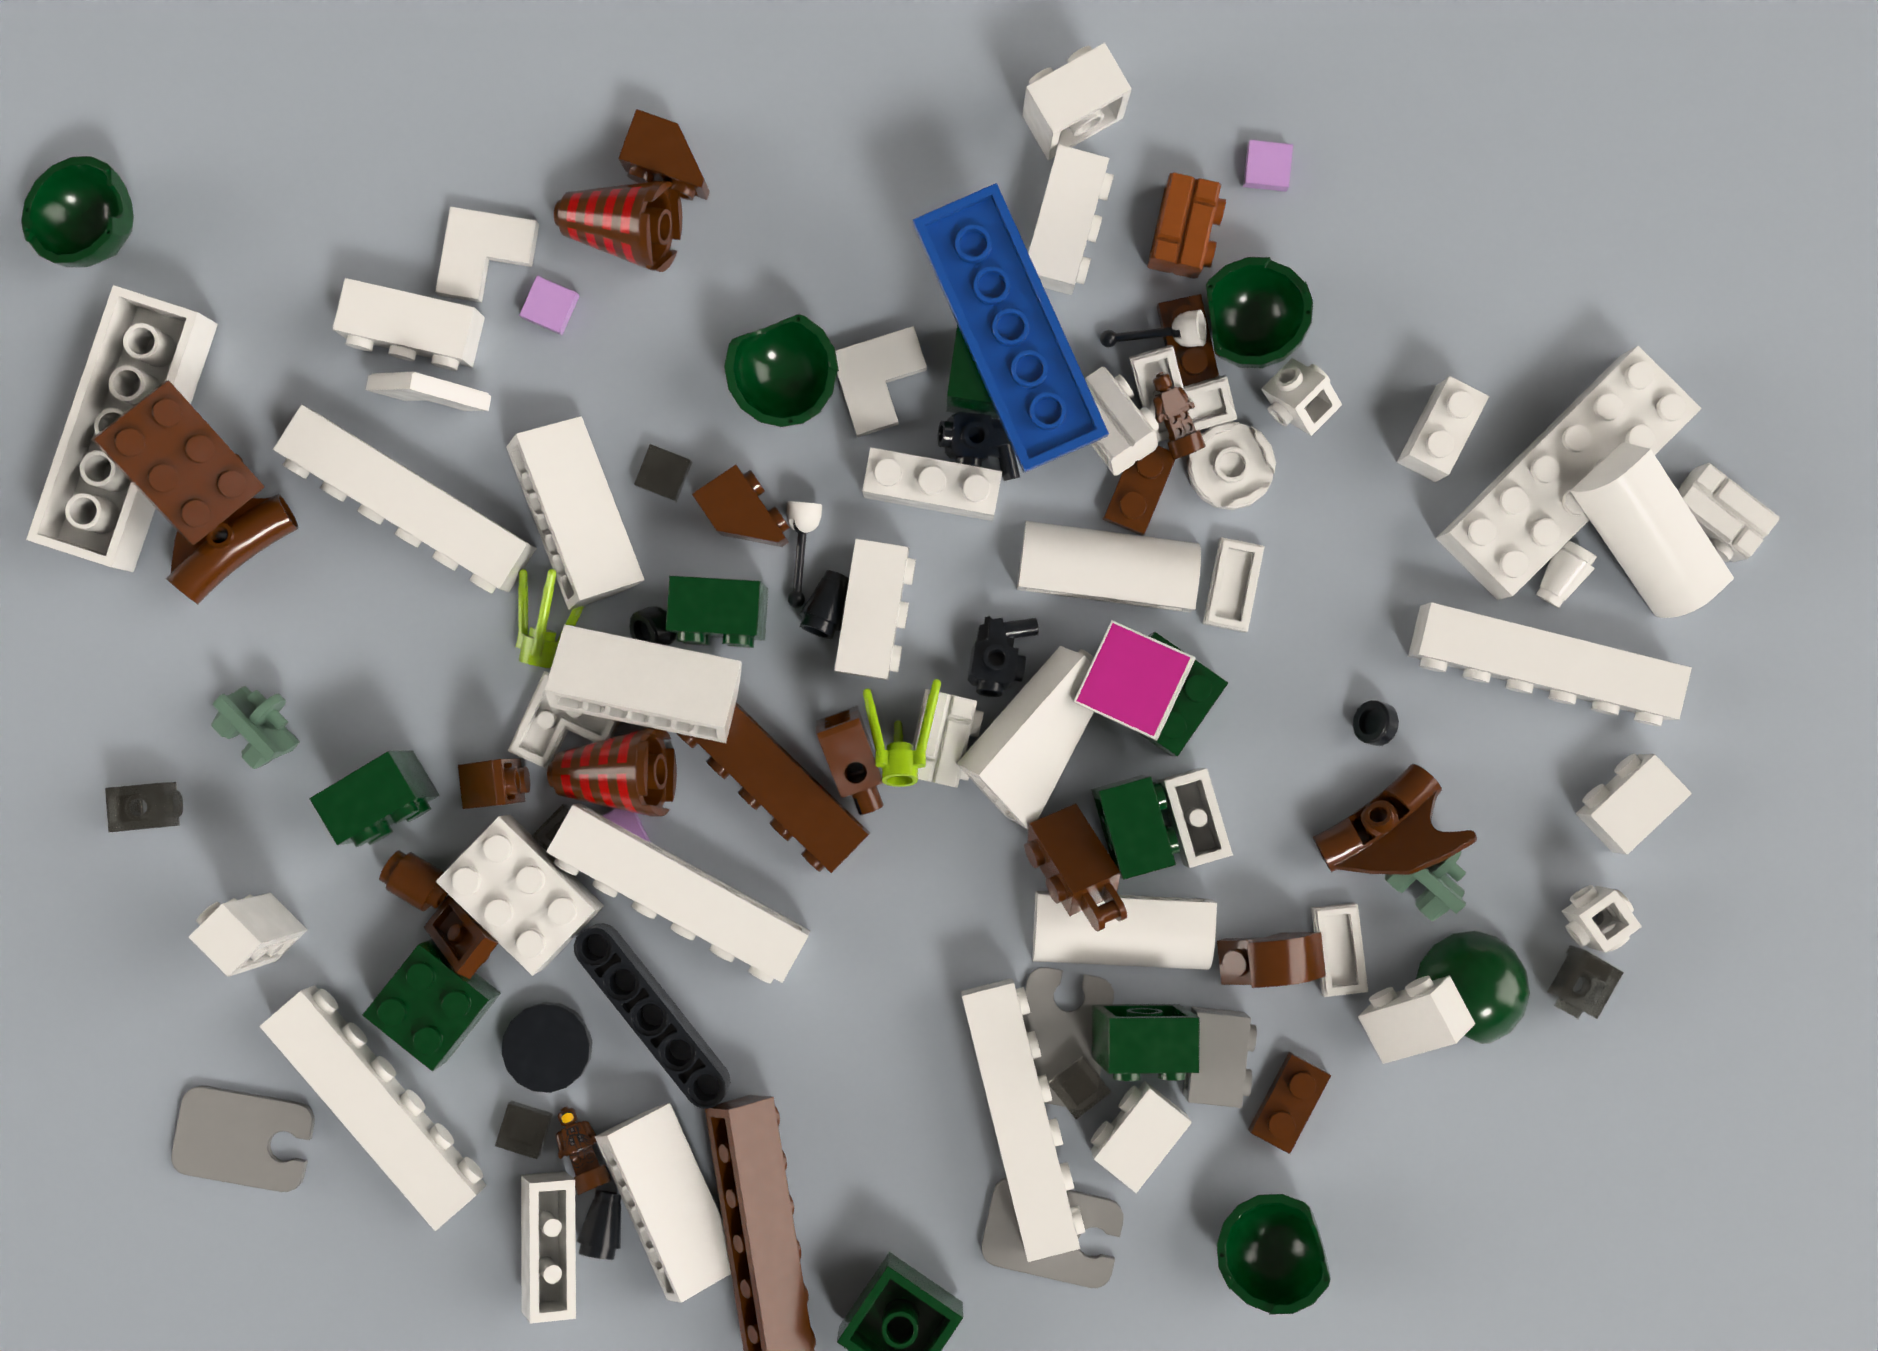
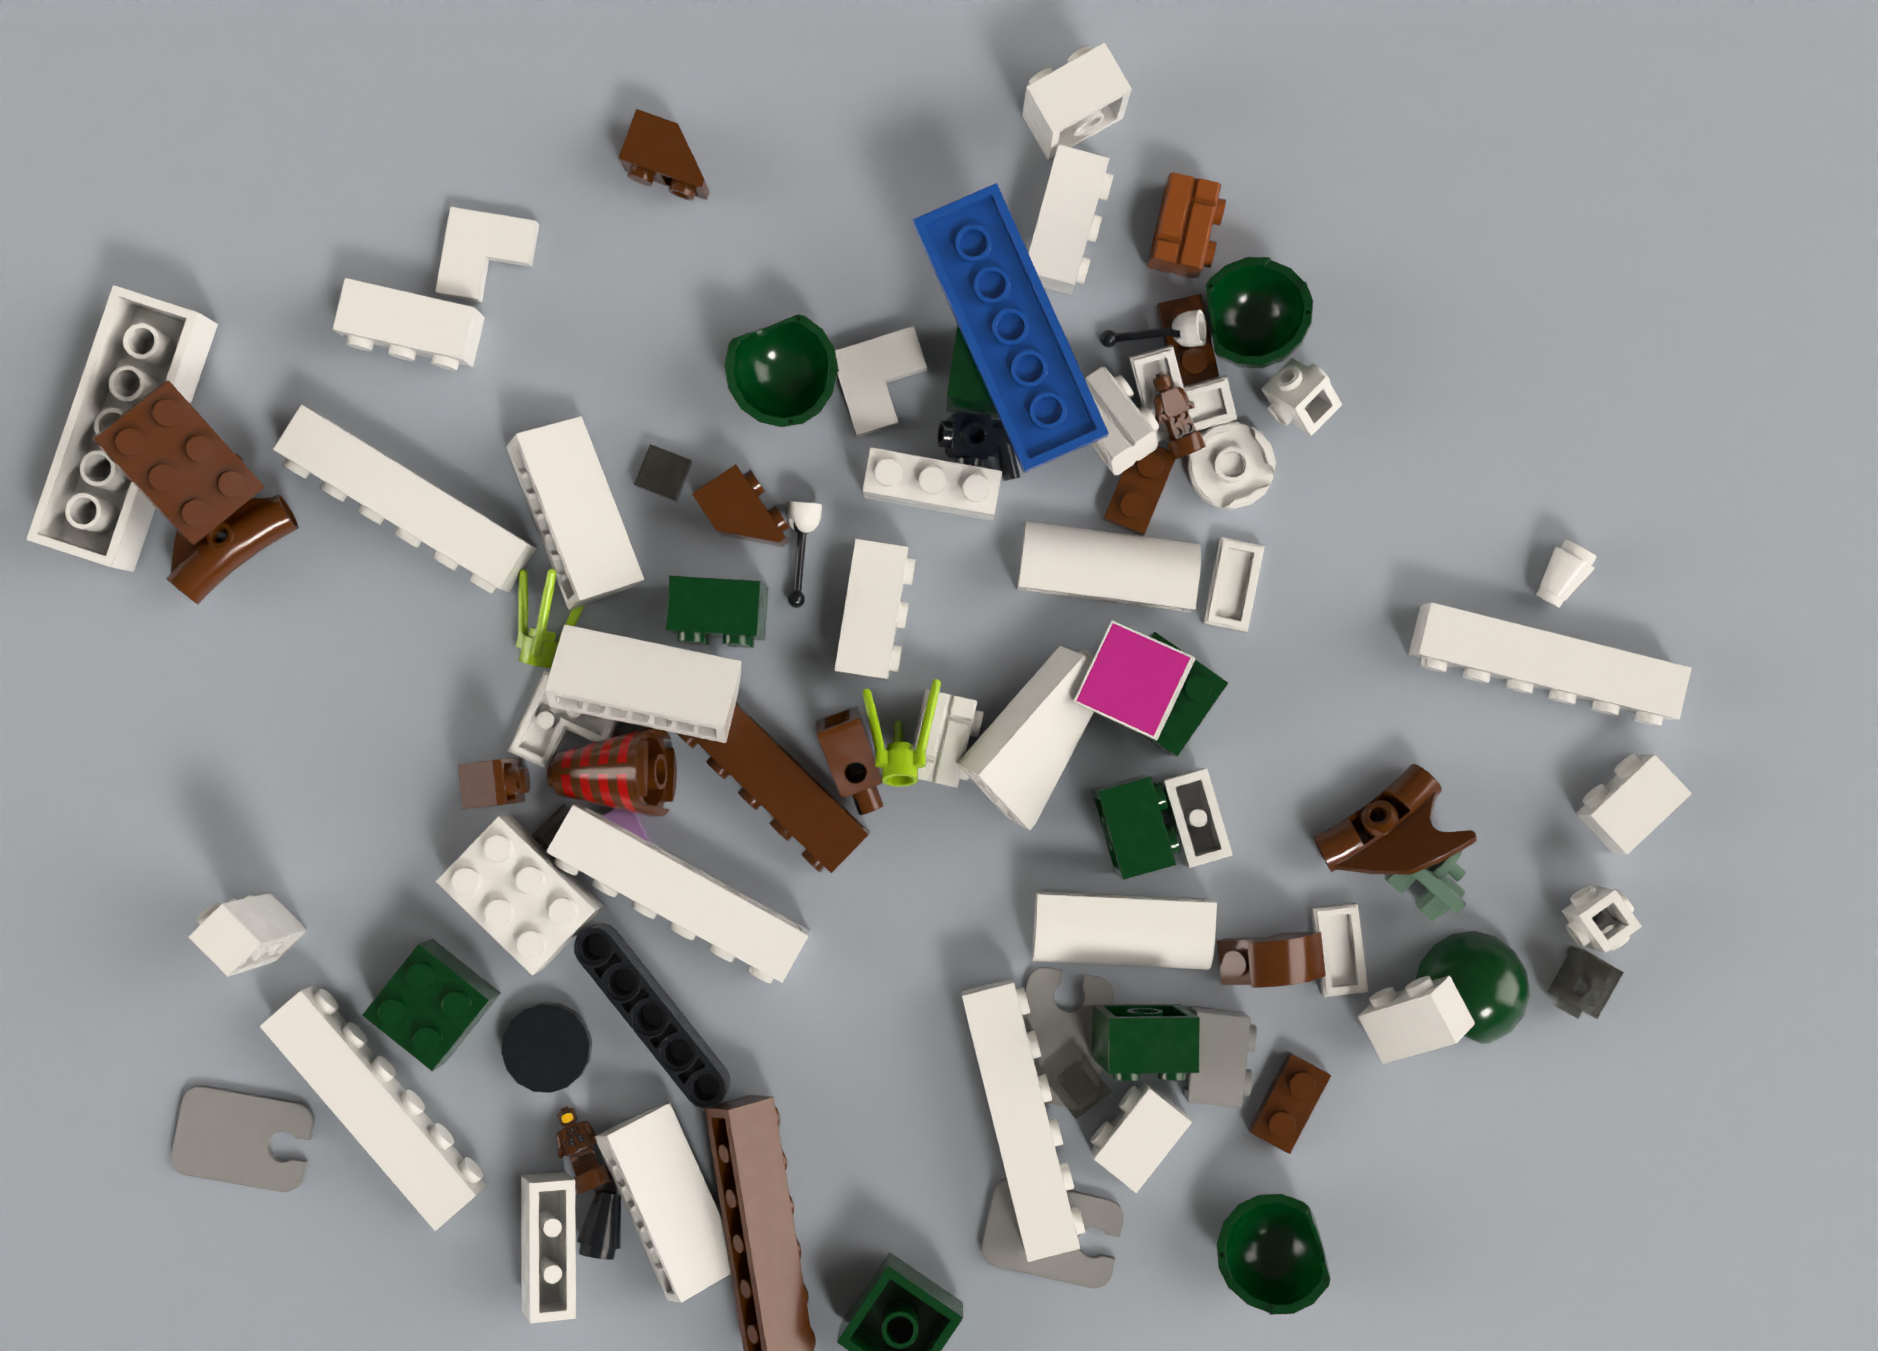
(78, 213): dark green cylinder -> none
(126, 806): clear smoke brick -> none
(257, 722): sand green hips -> none
(375, 797): dark green brick -> none
(413, 880): reddish brown brick -> none
(420, 387): white tile -> none
(460, 938): reddish brown slope -> none
(524, 1129): clear smoke tile -> none
(549, 305): lavender tile -> none
(625, 221): reddish brown cone -> none
(650, 626): black tile -> none
(826, 605): black cone -> none
(994, 659): black piece -> none
(1076, 866): reddish brown brick -> none
(1268, 165): lavender tile -> none
(1375, 723): black tile -> none
(1443, 429): white brick -> none
(1530, 506): white brick -> none
(1652, 532): white brick -> none
(1726, 513): white brick -> none

